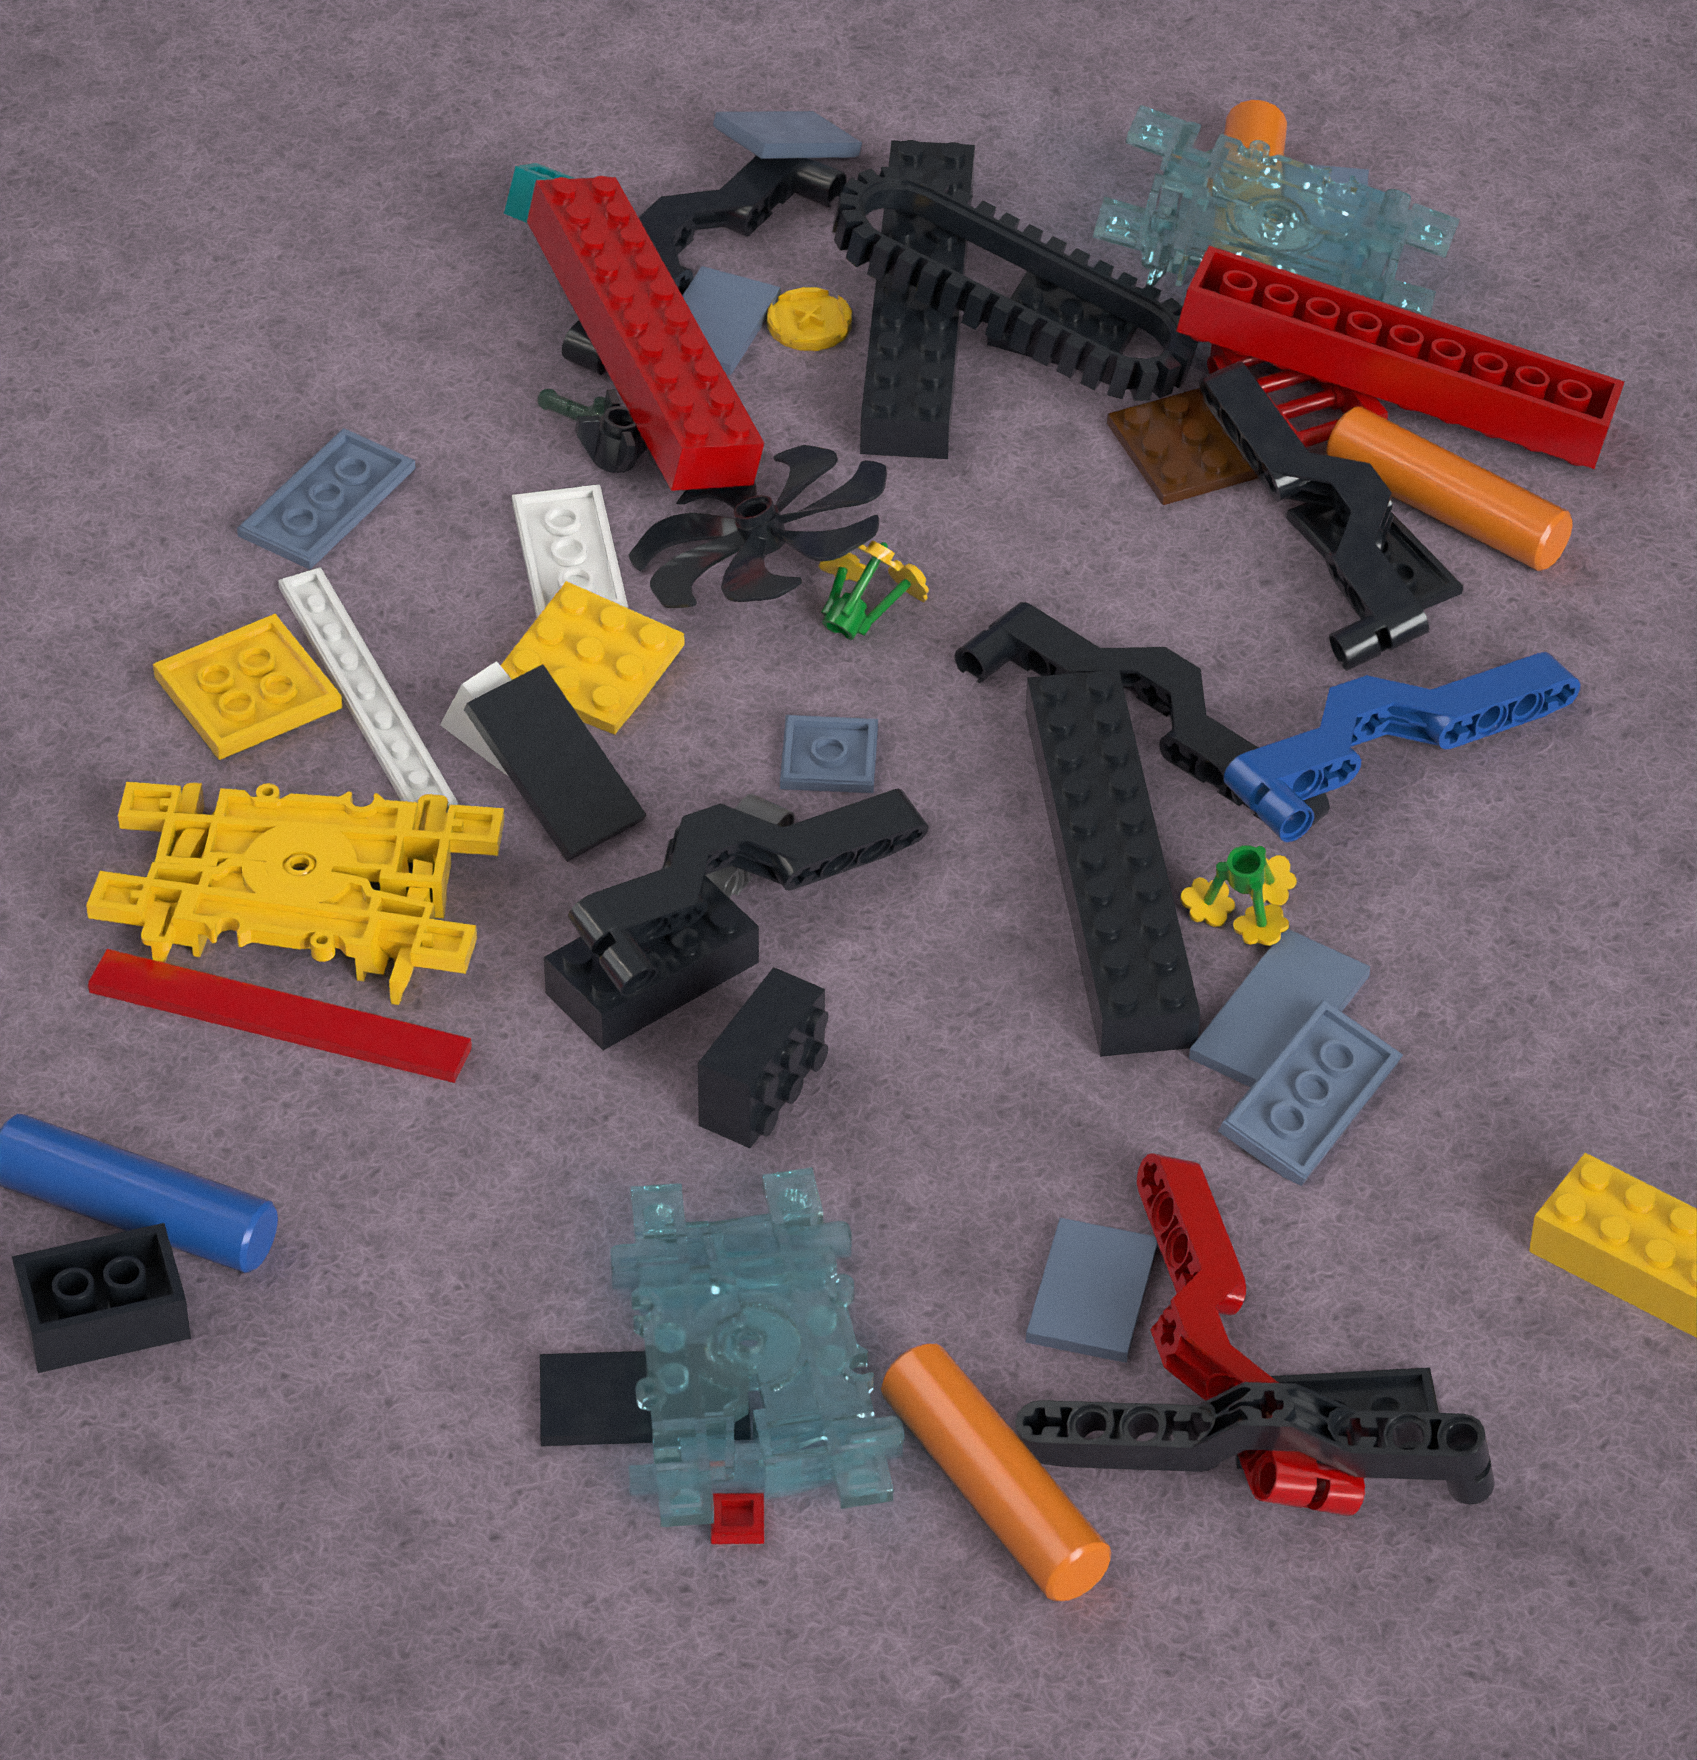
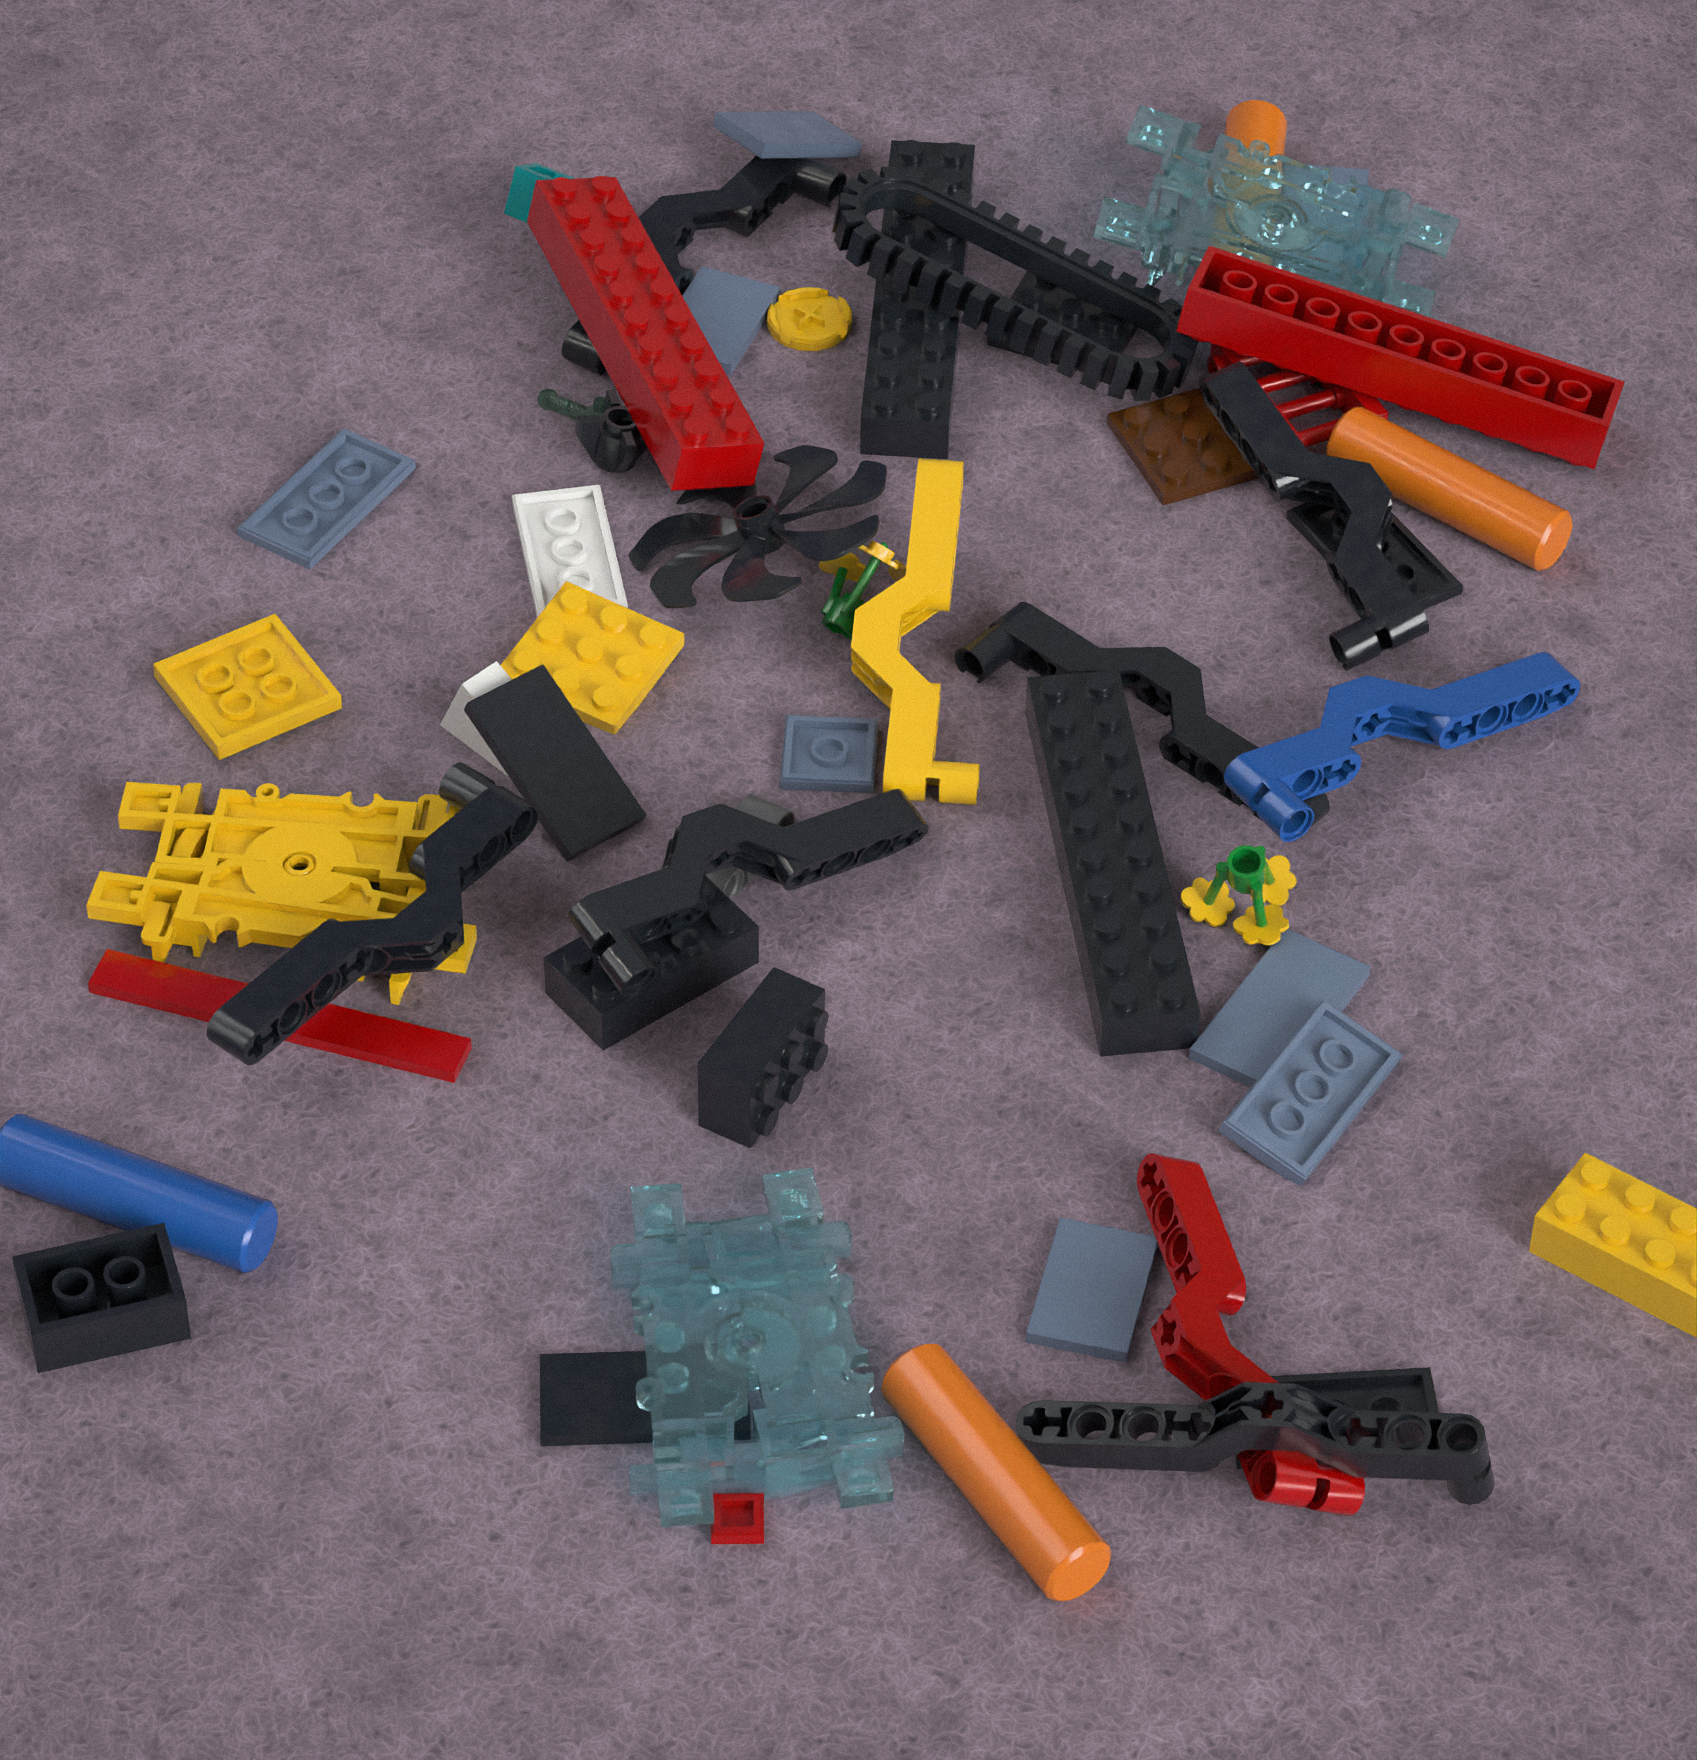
(363, 687): white tile -> none
(415, 940): none -> black beam
(895, 612): none -> yellow beam

